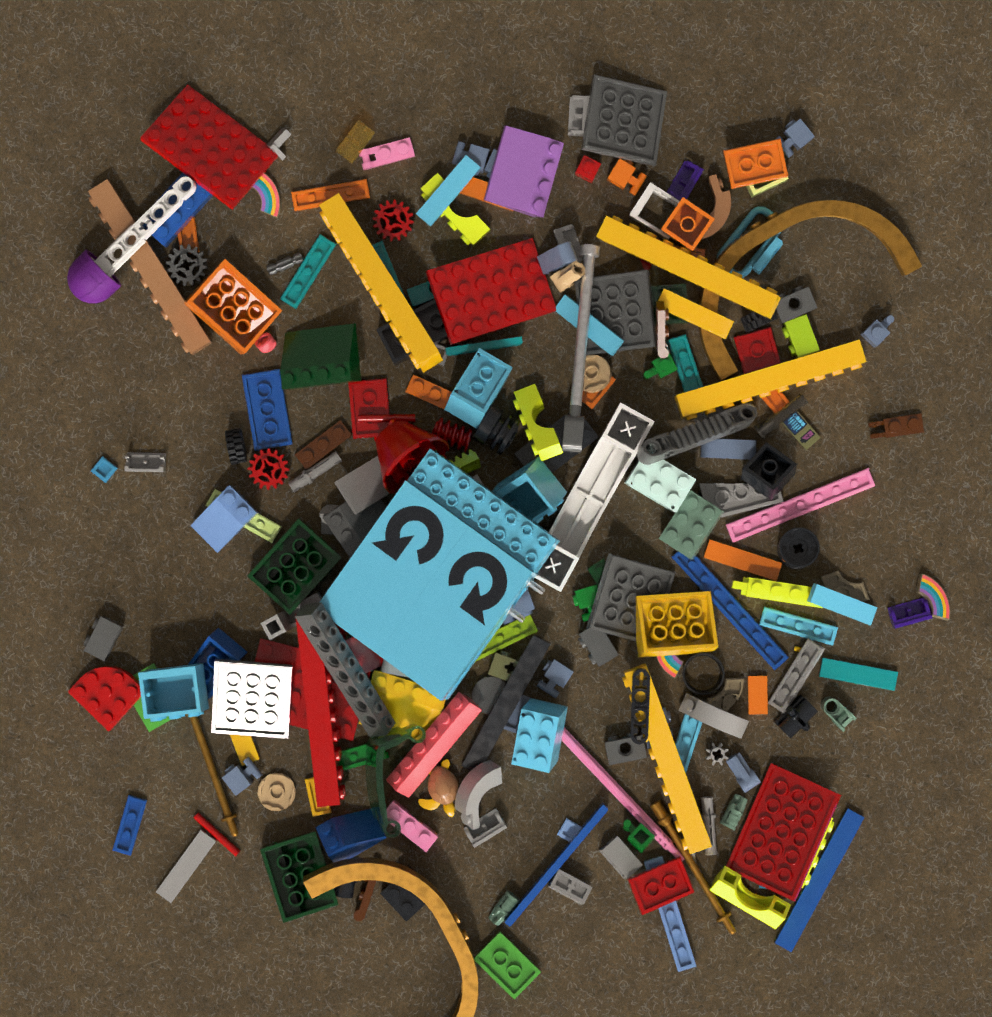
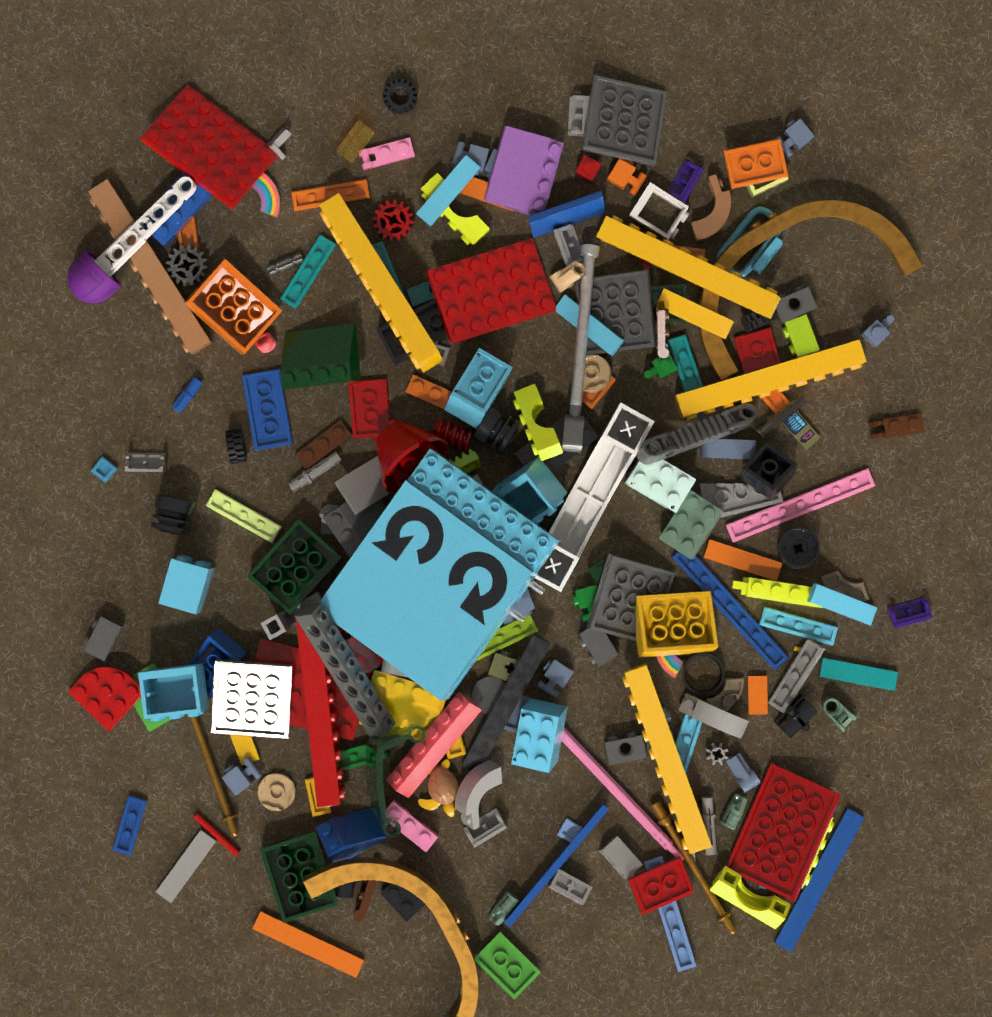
(173, 514): none -> black wheel
(187, 394): none -> blue axle
(187, 584): none -> medium azure container
(224, 518): medium blue slope -> none
(265, 460): red gear -> none
(308, 944): none -> orange tile
(387, 418): red bar -> none
(403, 85): none -> black tyre
(457, 749): none -> yellow tile
(489, 345): teal tile -> none
(557, 258): sand blue beam -> none
(567, 214): none -> blue tile
(639, 837): green brick -> none
(640, 706): black beam -> none
(687, 224): orange brick -> none
(935, 597): tile -> none

